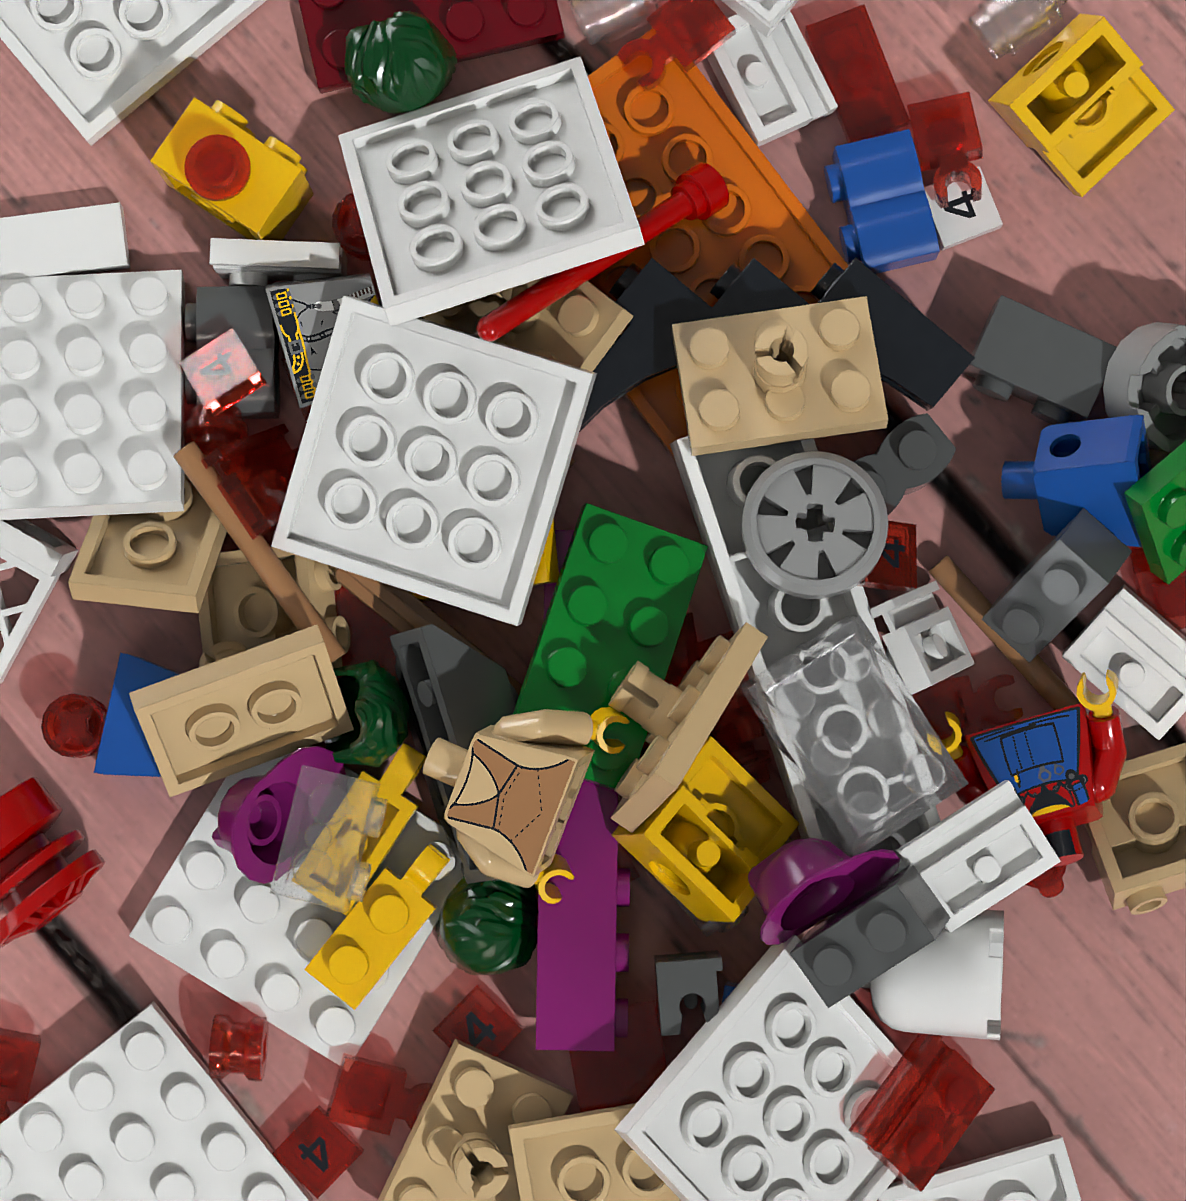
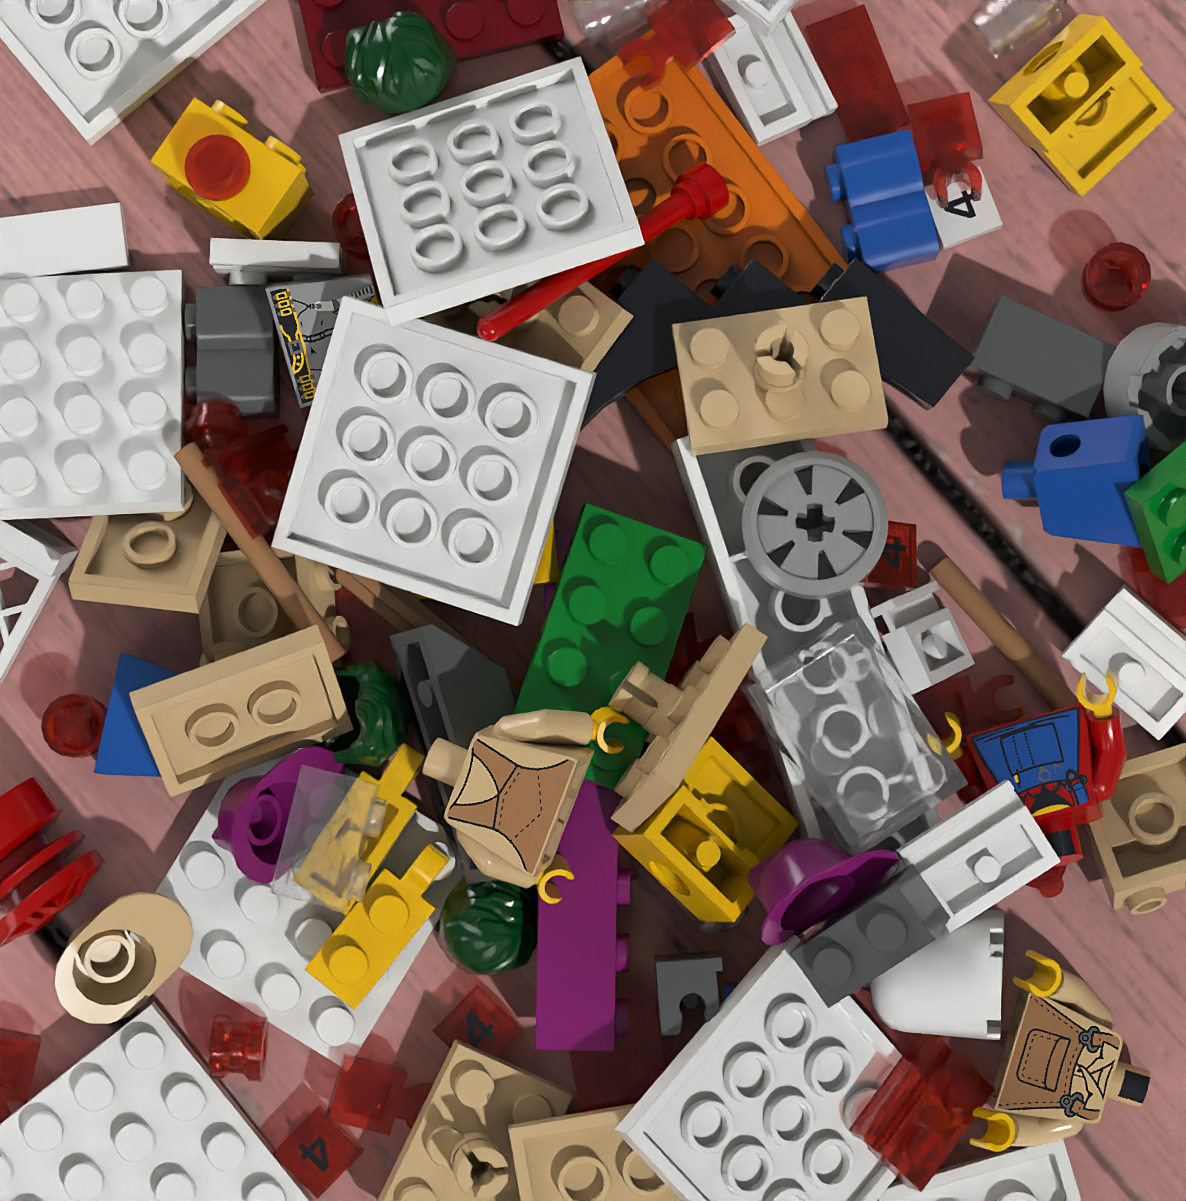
(109, 973): none -> tan piece
(222, 373): clear red tile -> none
(908, 458): dark grey brick -> none
(1056, 1063): none -> torso
(1057, 585): dark grey brick -> none
(1105, 286): none -> clear red wheel

